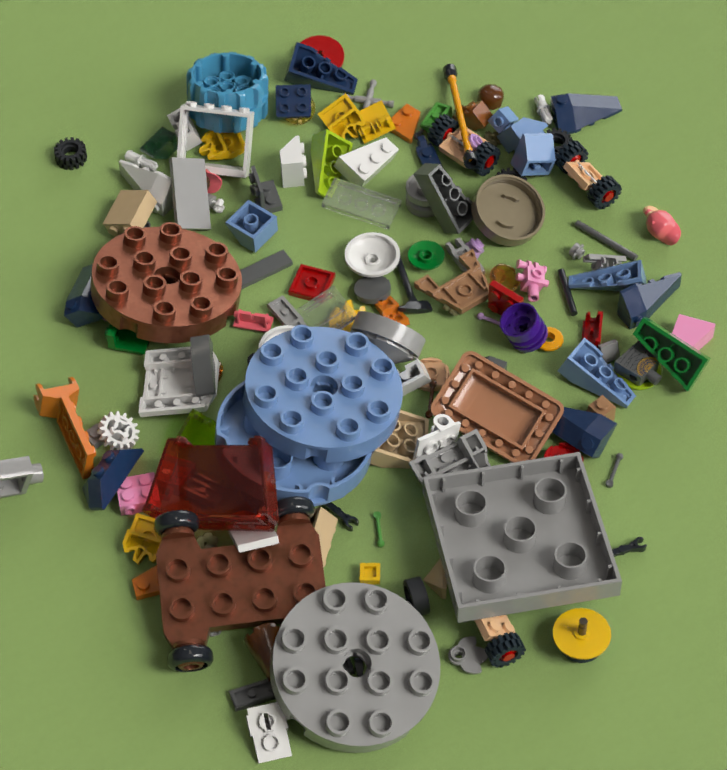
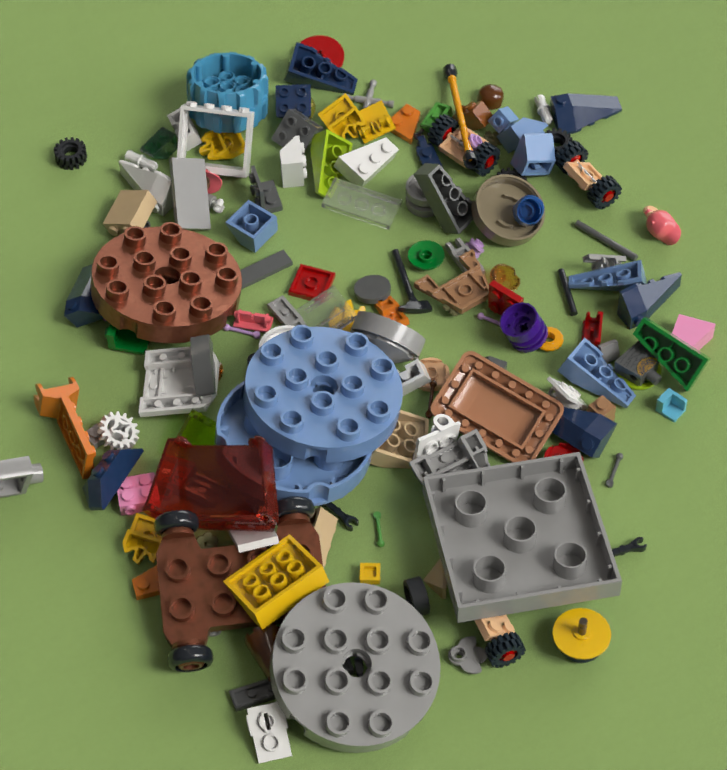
(256, 335): none -> lavender hinge
(276, 581): none -> yellow slope
(296, 124): none -> dark grey bracket
(372, 248): white dish -> none
(528, 210): none -> blue helmet
(532, 278): bright pink piece -> none
(566, 395): none -> white piece
(577, 251): light grey plate -> none
(671, 405): none -> medium azure panel

